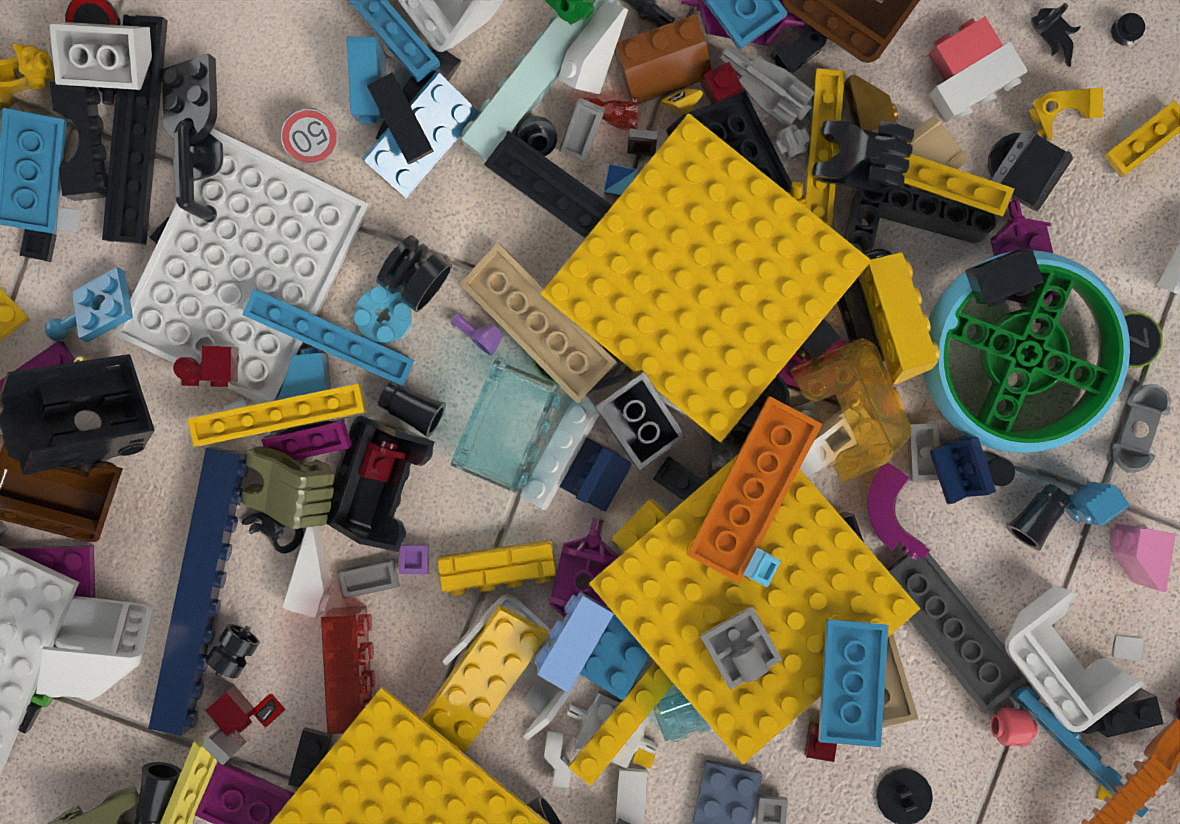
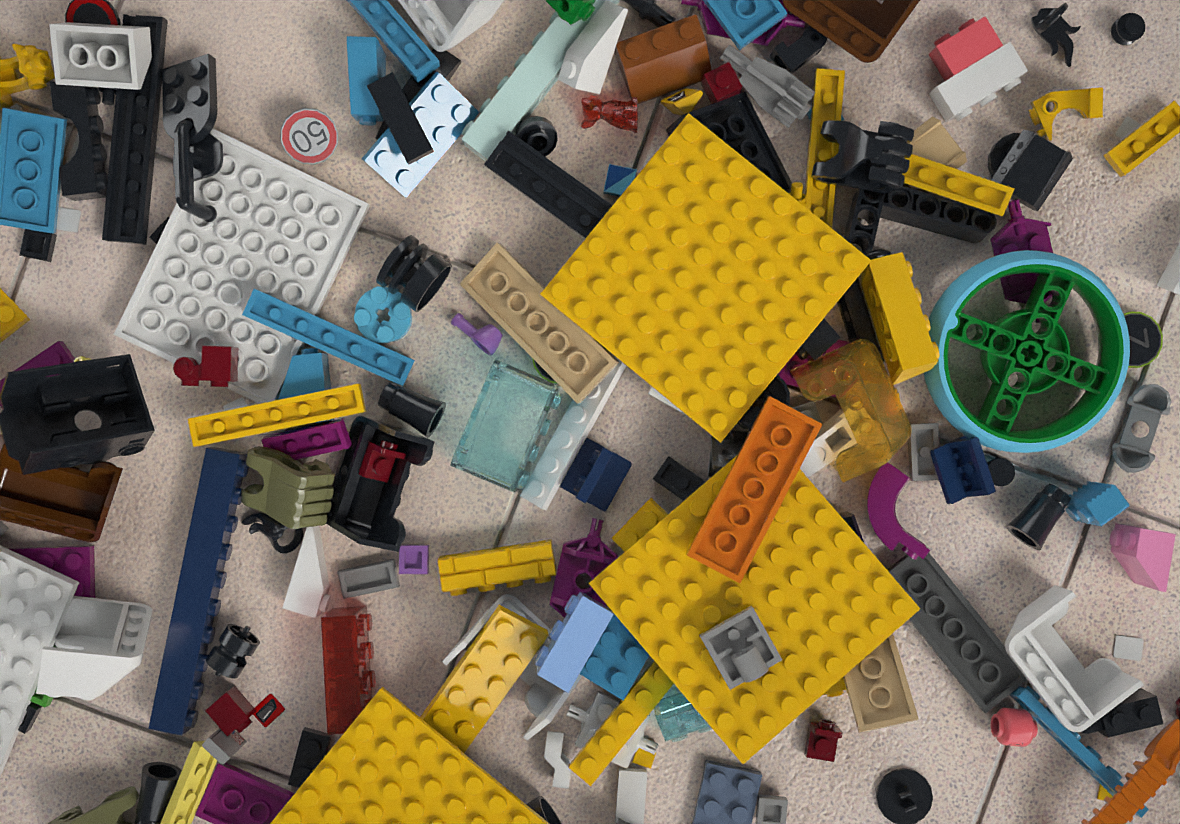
(91, 321): dark azure plate -> none
(582, 129): light grey tile -> none
(636, 417): black slope -> none
(642, 142): dark brown tile -> none
(762, 567): medium azure tile -> none
(792, 142): light grey gear -> none
(853, 683): dark azure plate -> none
(868, 104): pearl gold slope -> none
(1004, 276): black brick -> none

